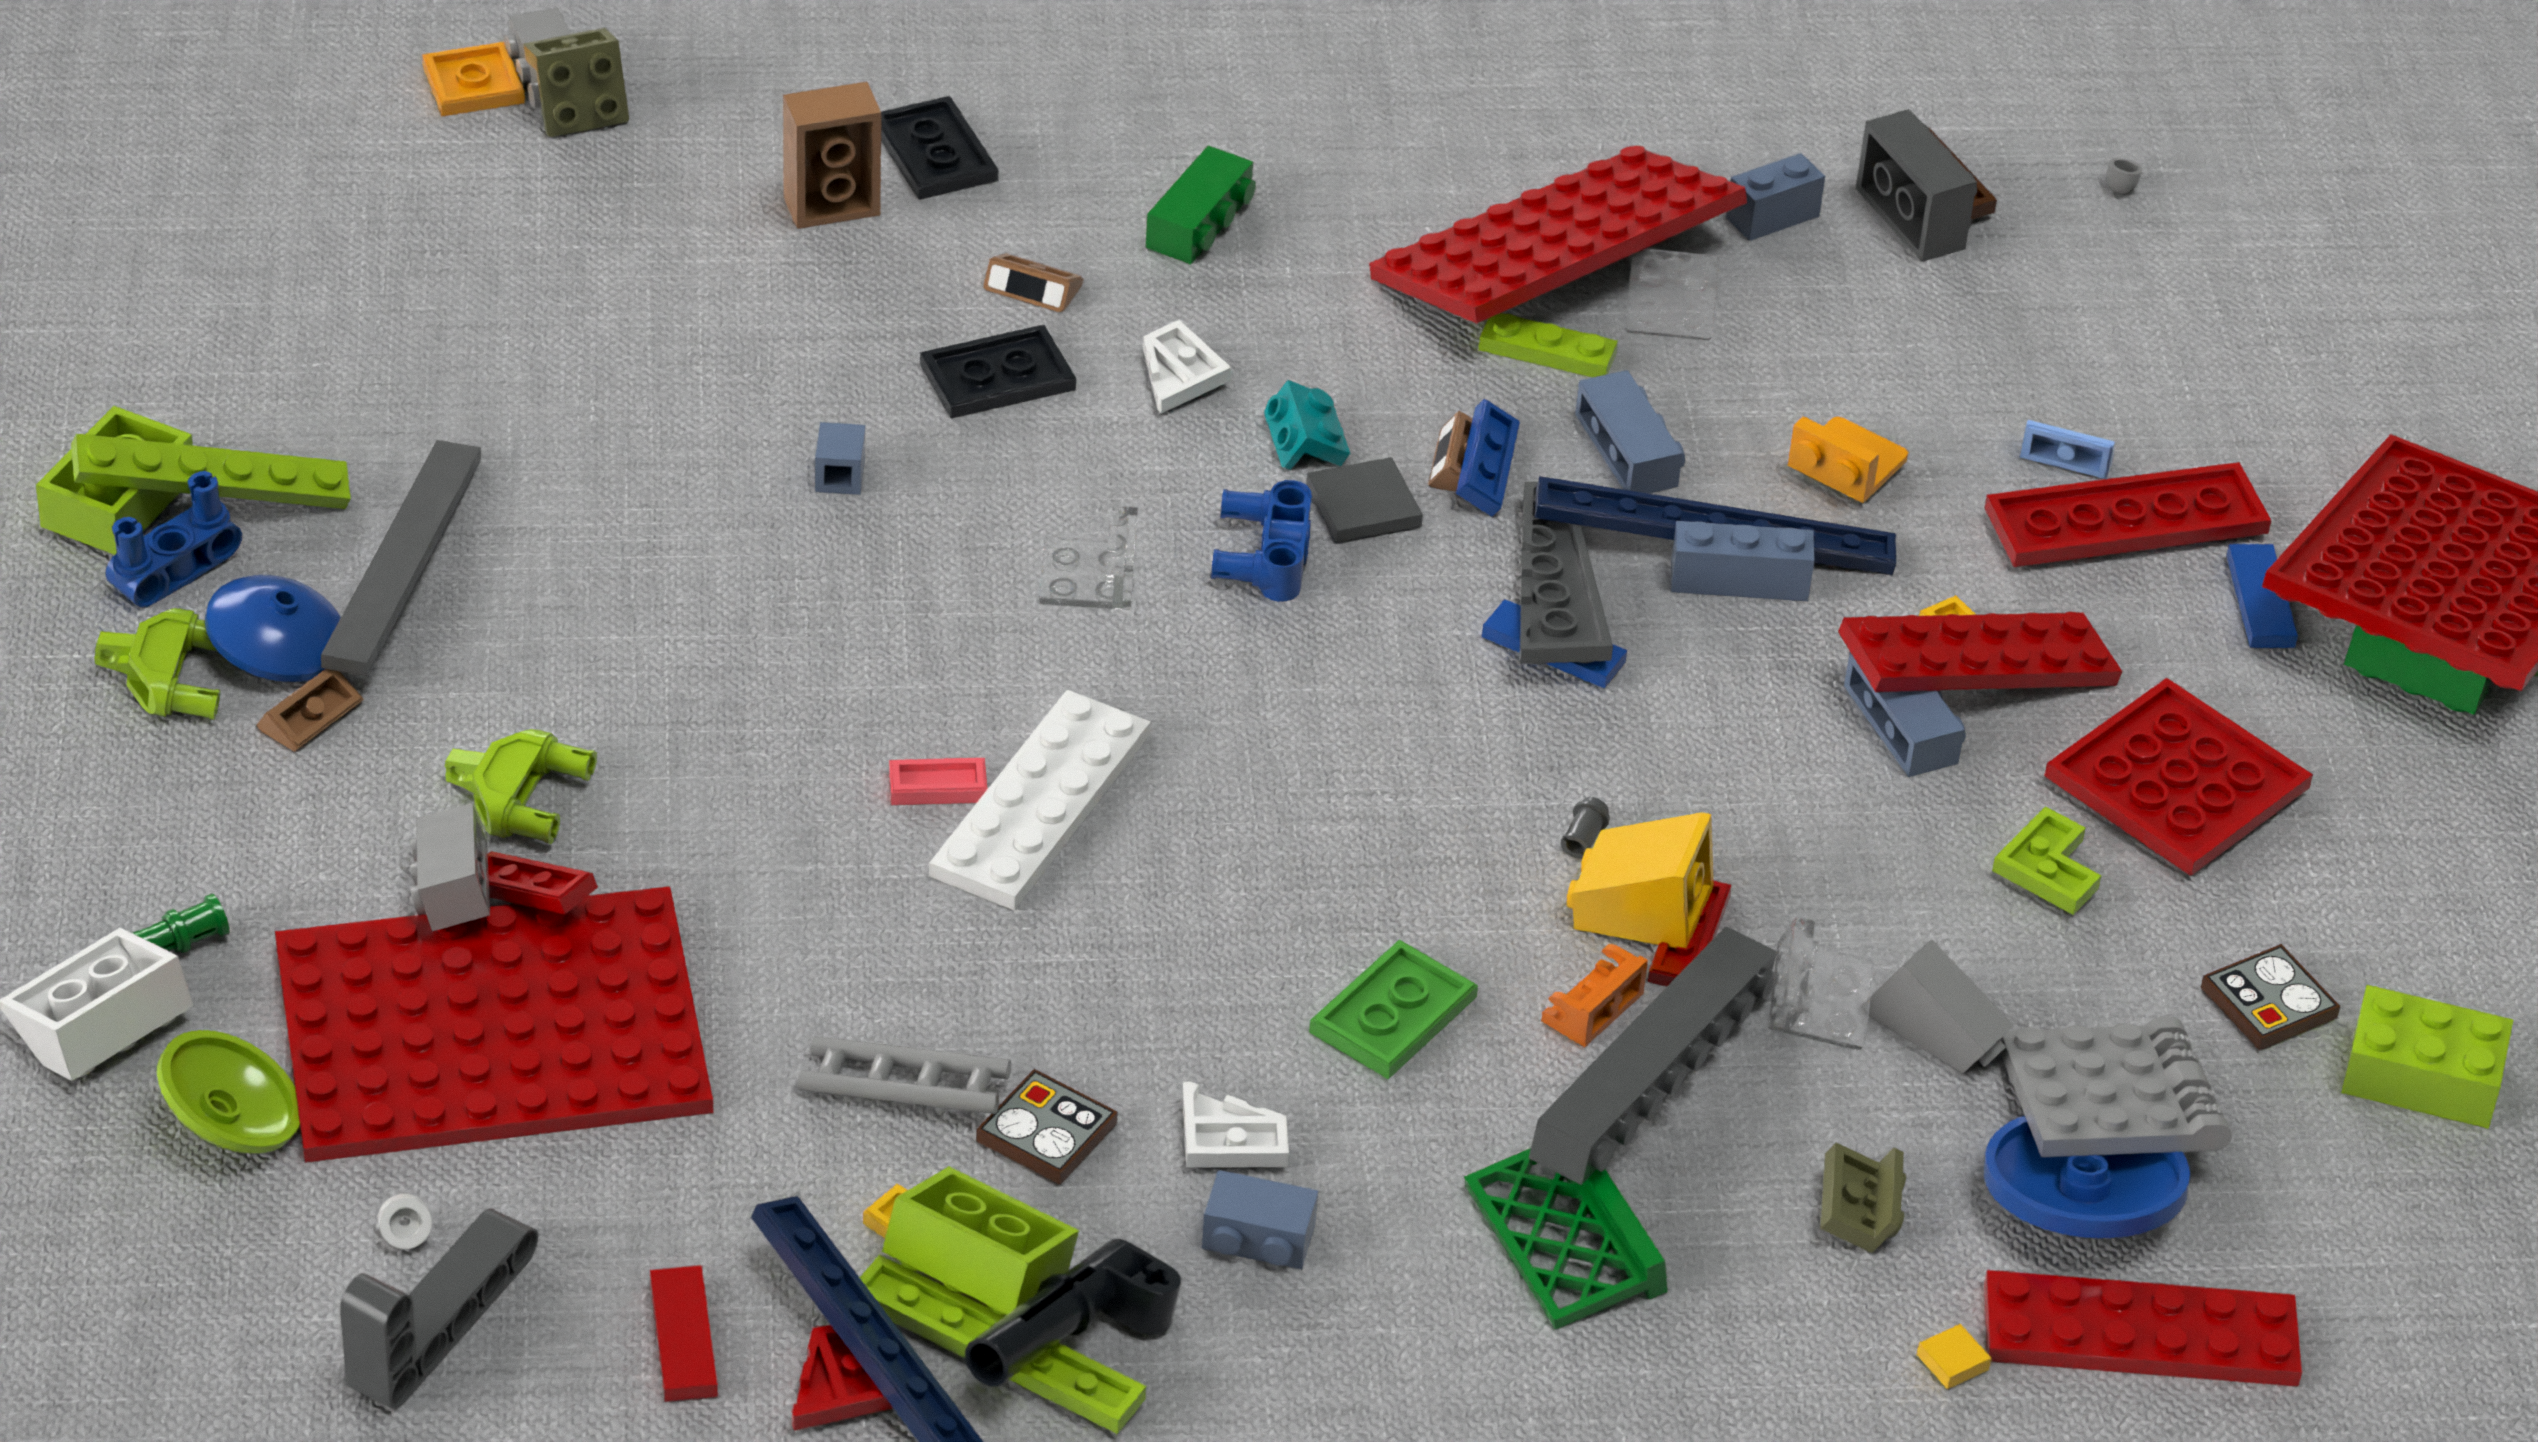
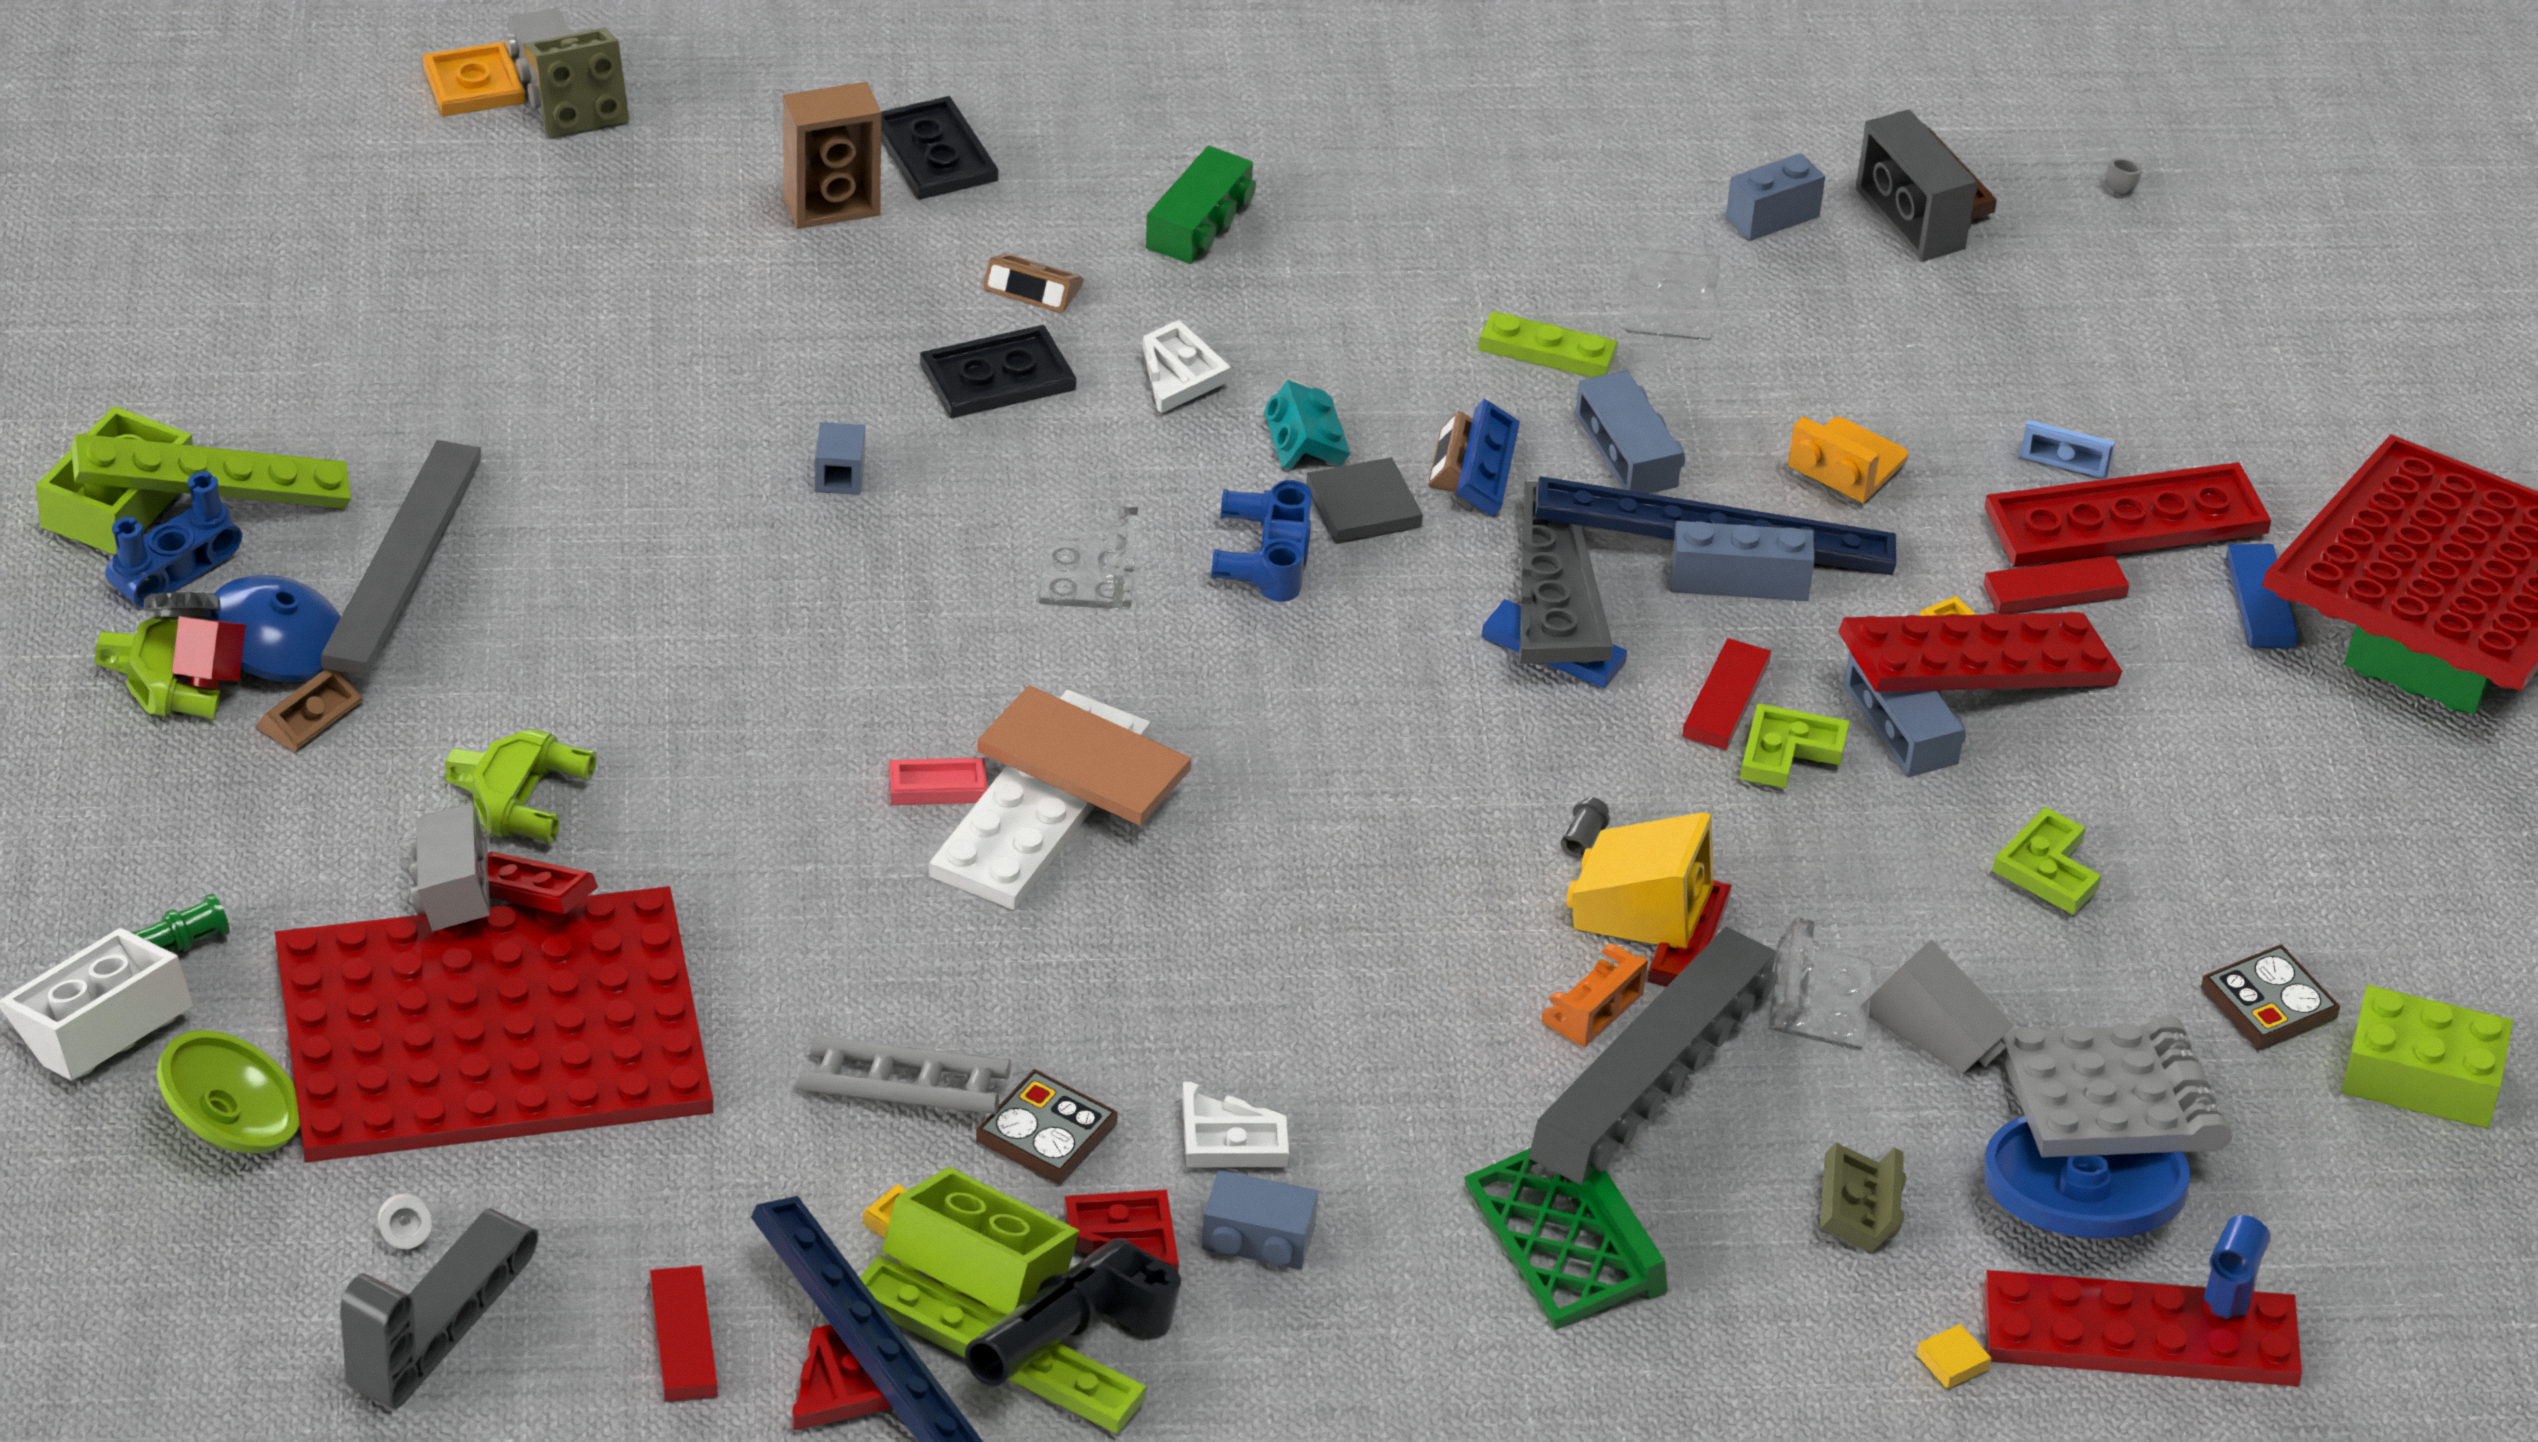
(183, 604): none -> dark grey gear
(208, 650): none -> brick
(1084, 755): none -> nougat tile
(1131, 1216): none -> red wing
(1393, 1009): bright green tile -> none
(1556, 233): red plate -> none
(1726, 693): none -> red tile
(1785, 733): none -> lime plate
(2056, 584): none -> red tile
(2178, 776): red plate -> none
(2236, 1266): none -> blue piece

